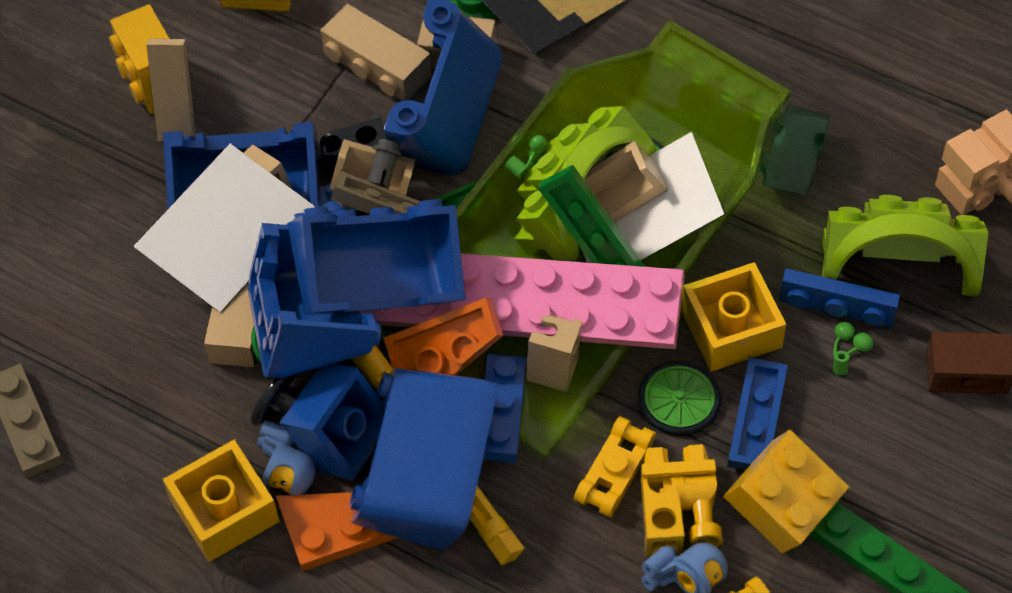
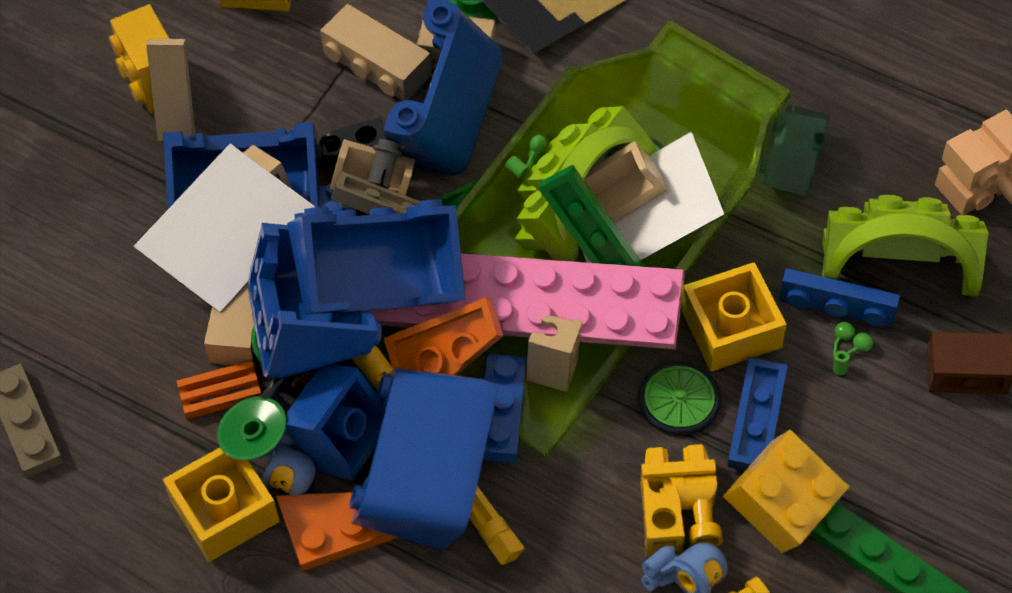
(217, 384): none -> orange tile
(248, 417): none -> green piece
(615, 467): yellow plate -> none

